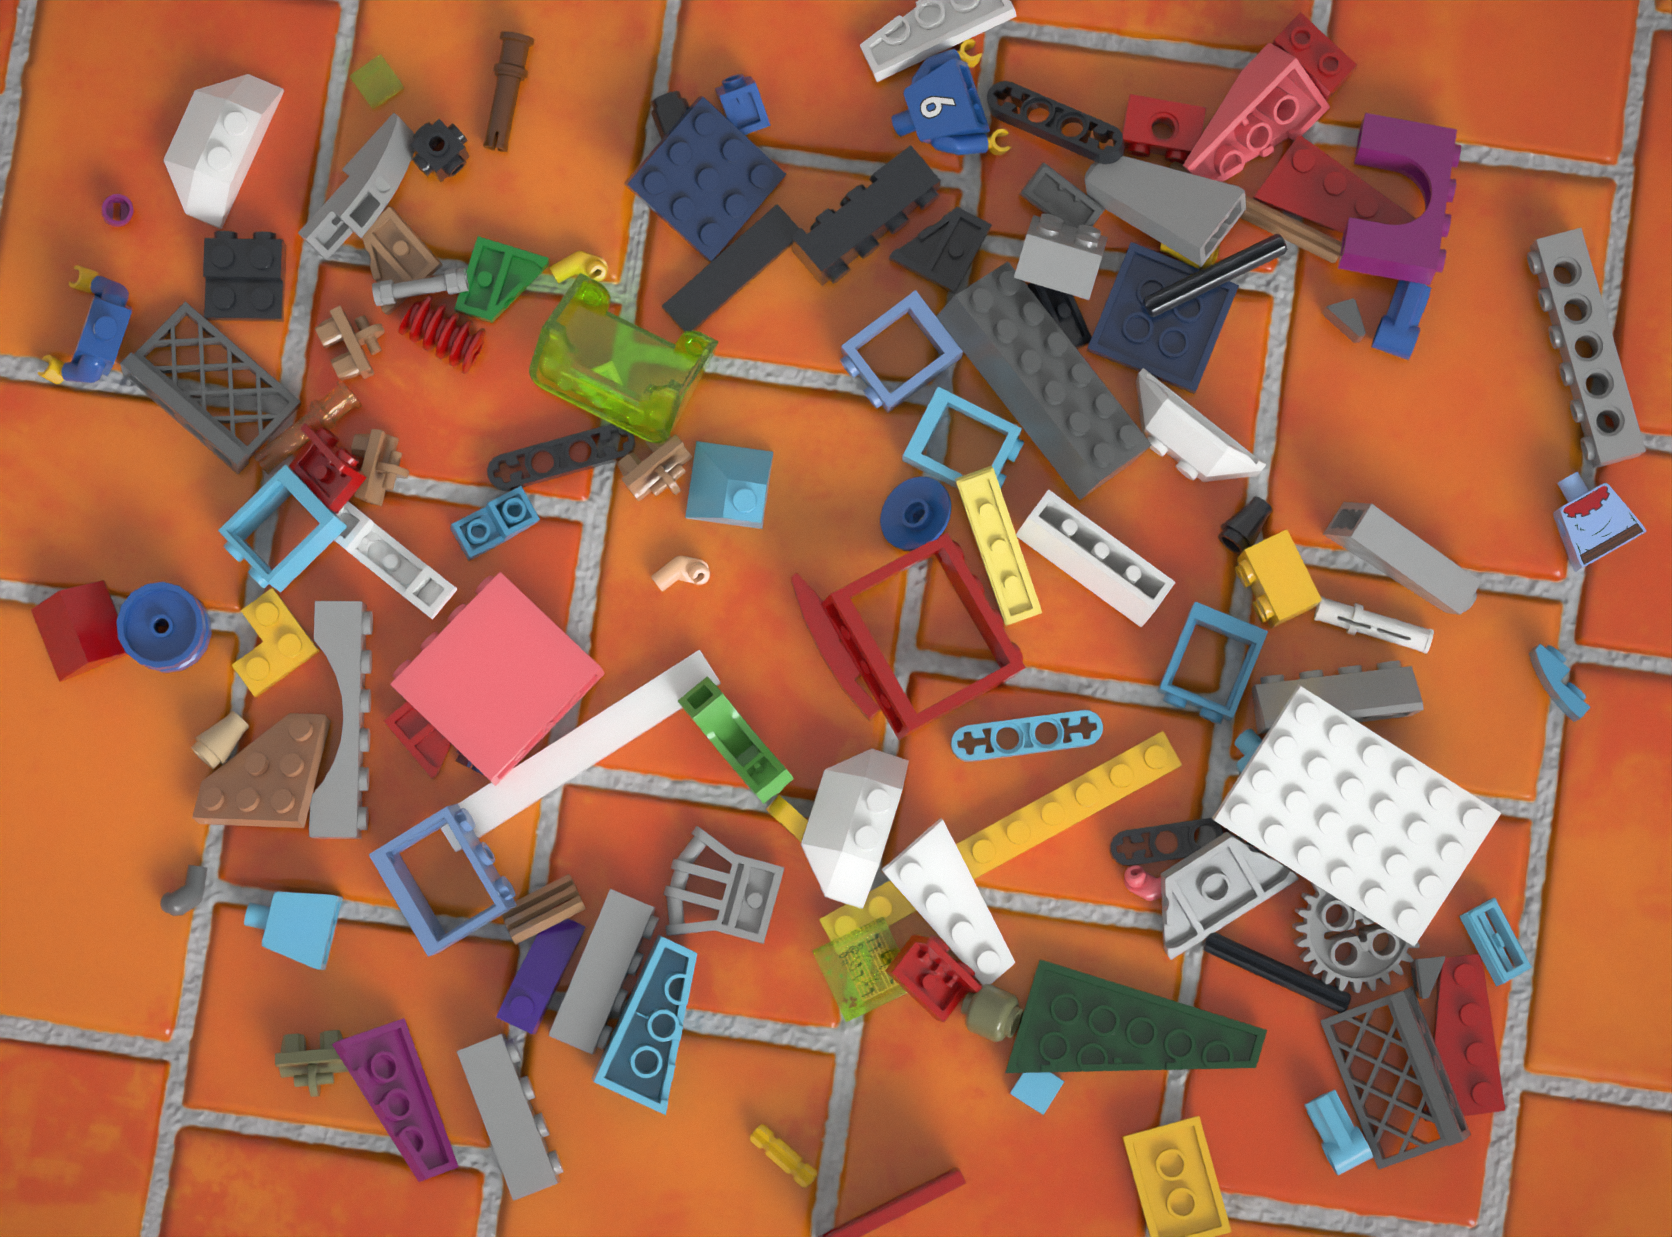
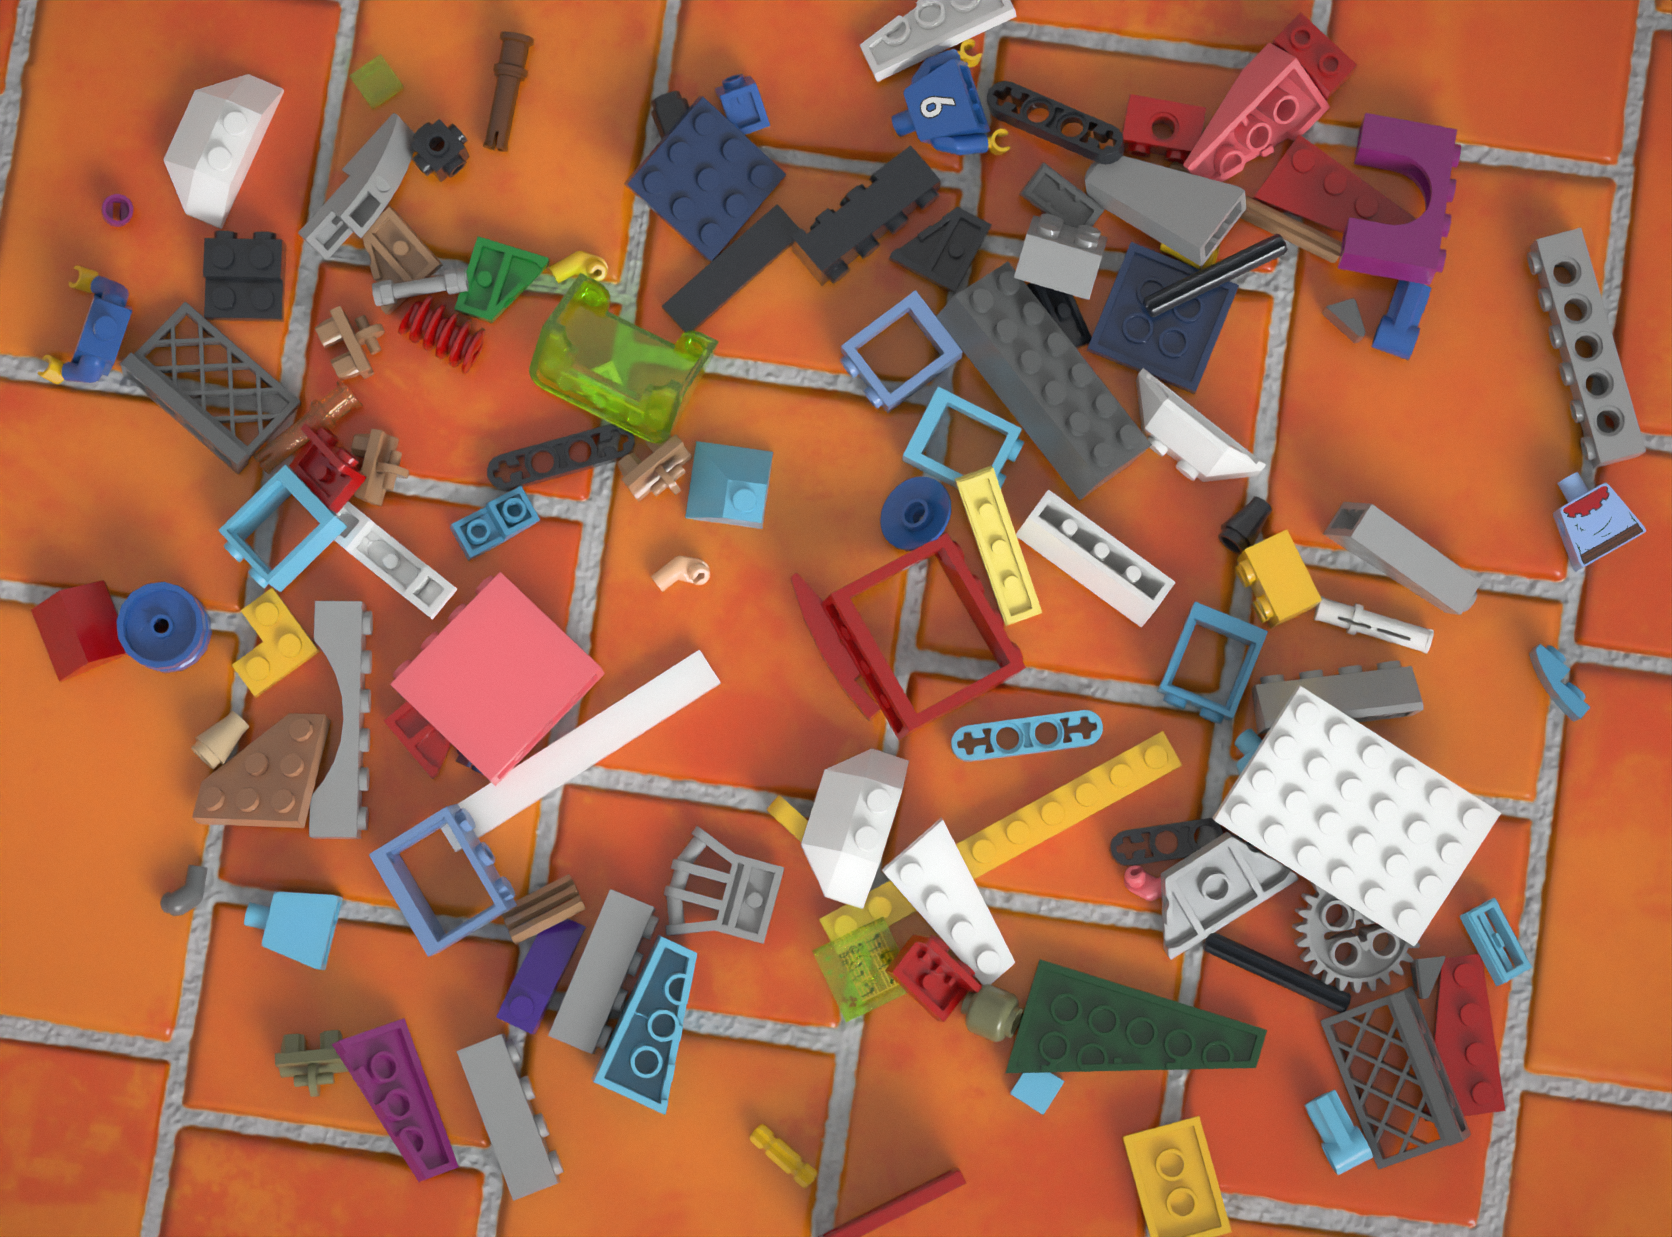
(735, 740): bright green arch -> none

